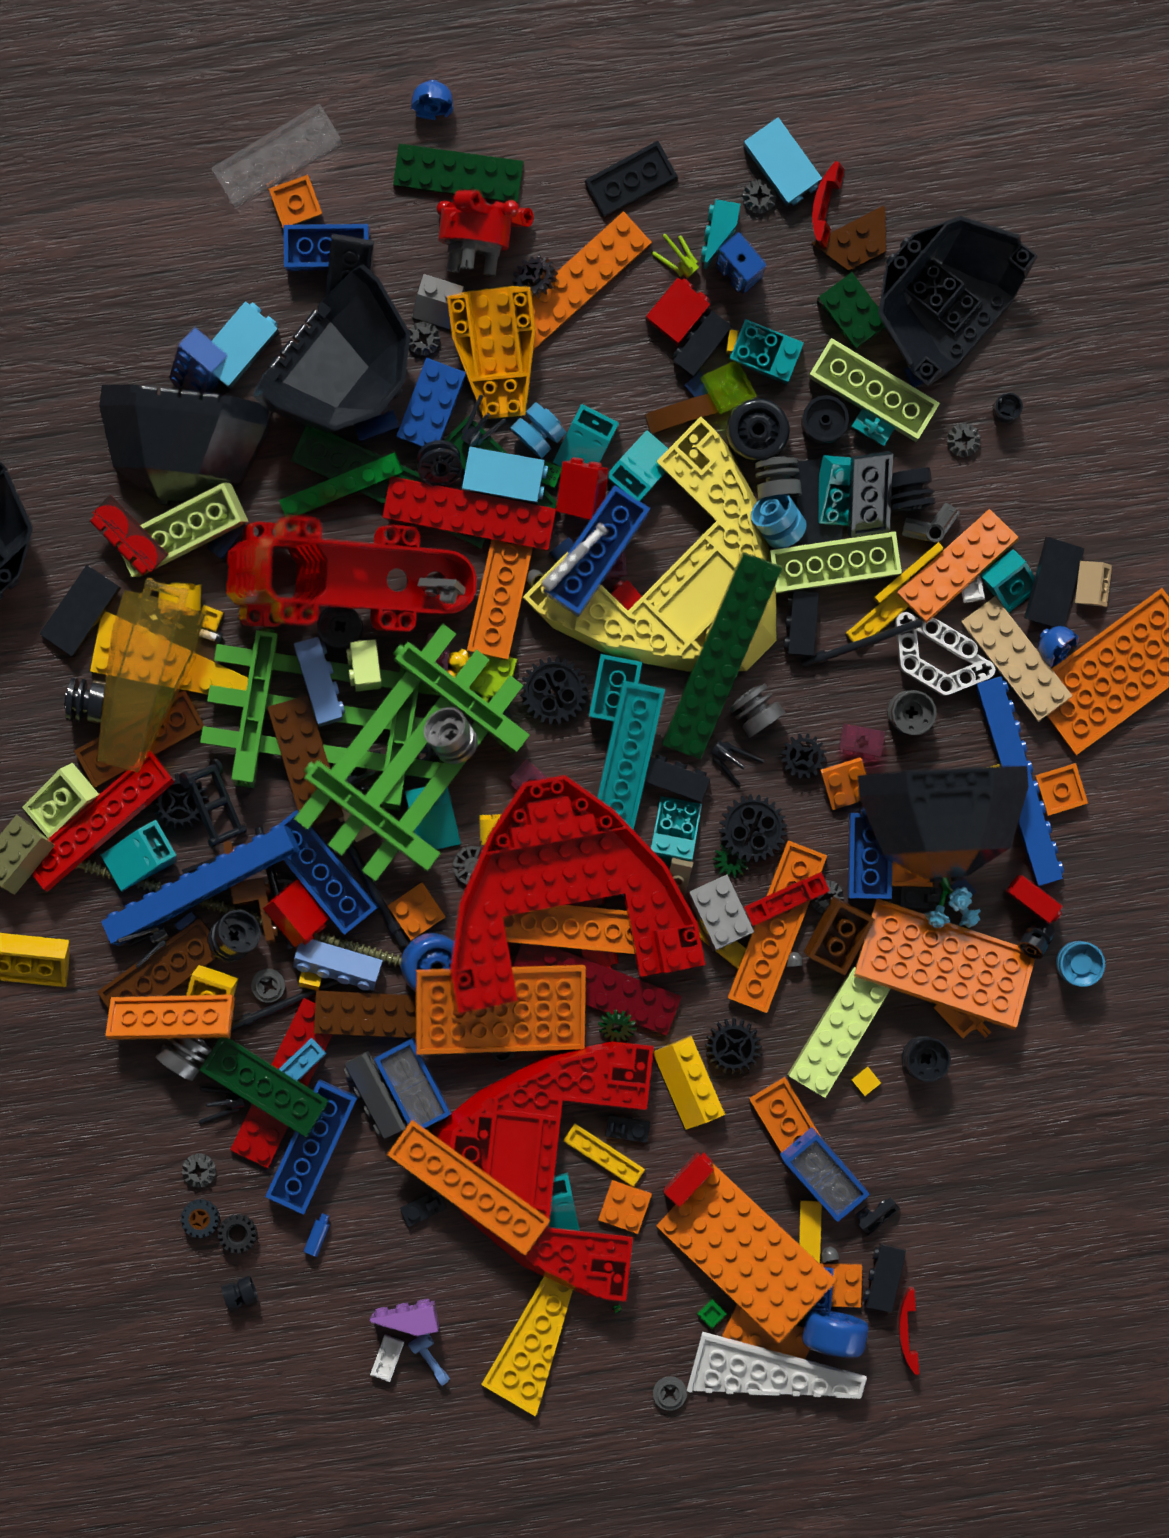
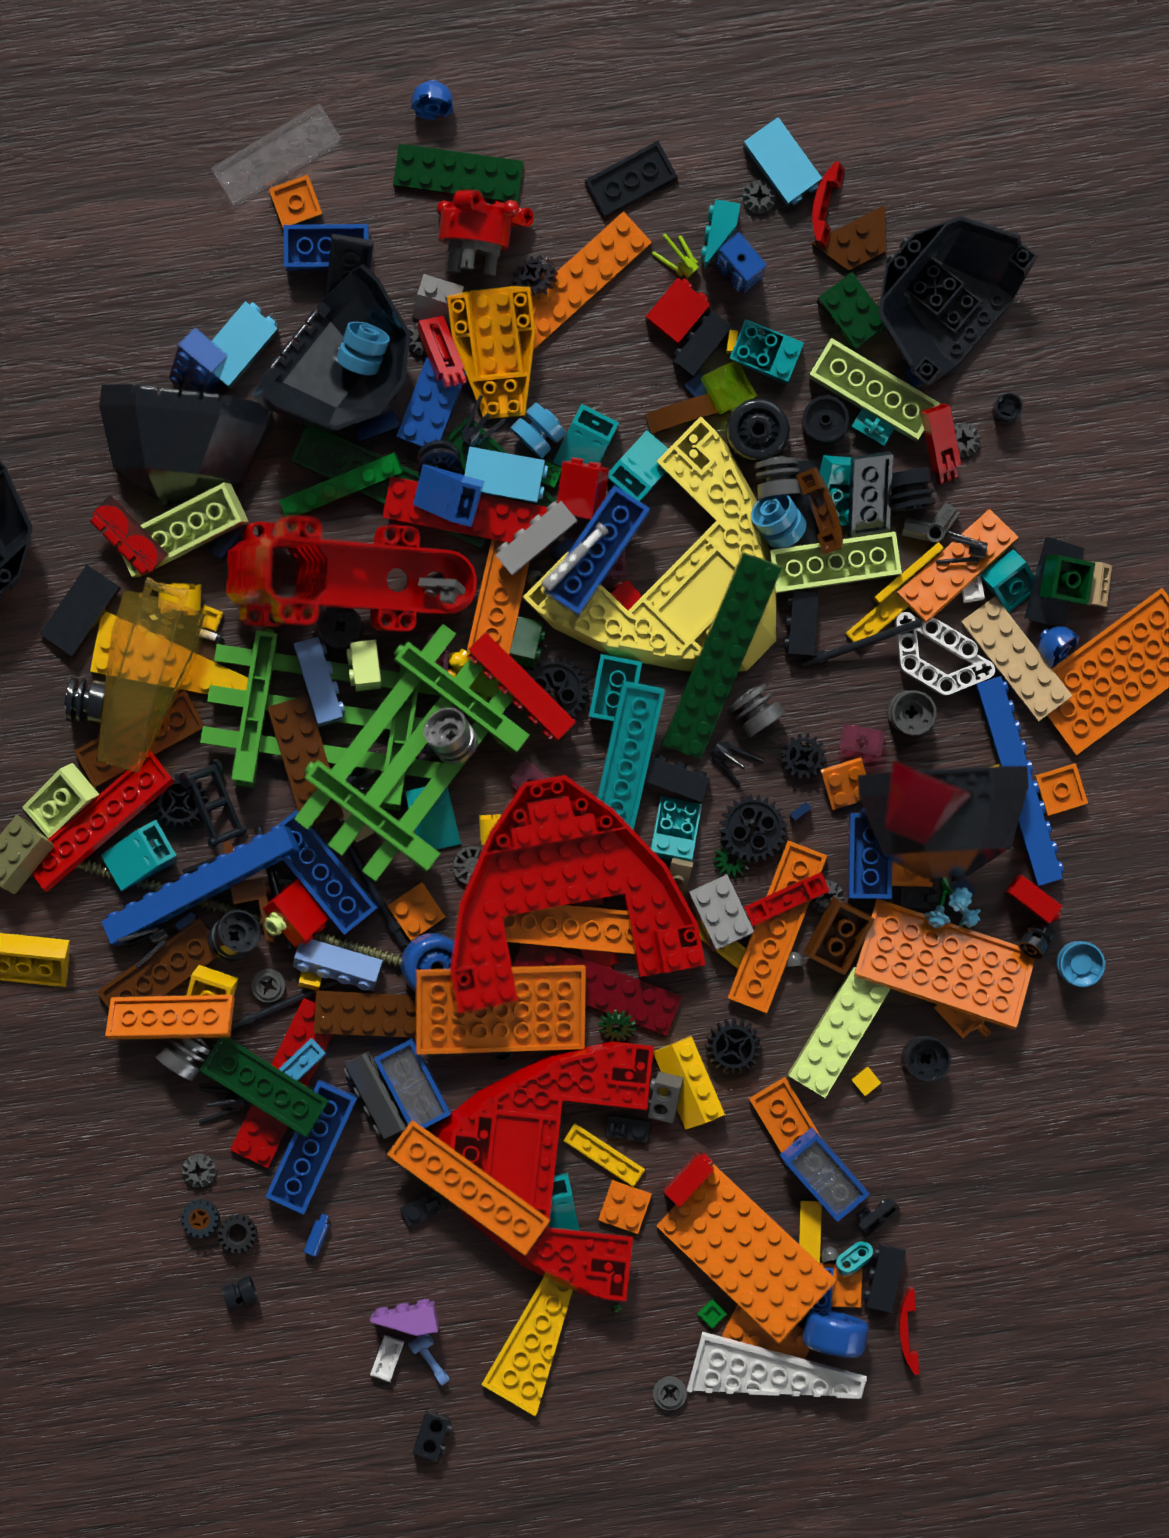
(274, 924): none -> yellowish green plate
(363, 348): none -> dark azure wheel
(426, 1434): none -> black brick
(440, 347): none -> red hinge
(448, 494): none -> blue slope
(520, 686): none -> red brick
(526, 640): none -> dark green brick
(536, 538): none -> light grey brick
(665, 1097): none -> dark grey brick
(798, 812): none -> dark blue tile
(823, 510): none -> reddish brown slope
(853, 1259): none -> teal plate
(920, 803): none -> dark red wedge
(941, 437): none -> red hinge
(977, 549): none -> black plant
(1067, 579): none -> dark green brick

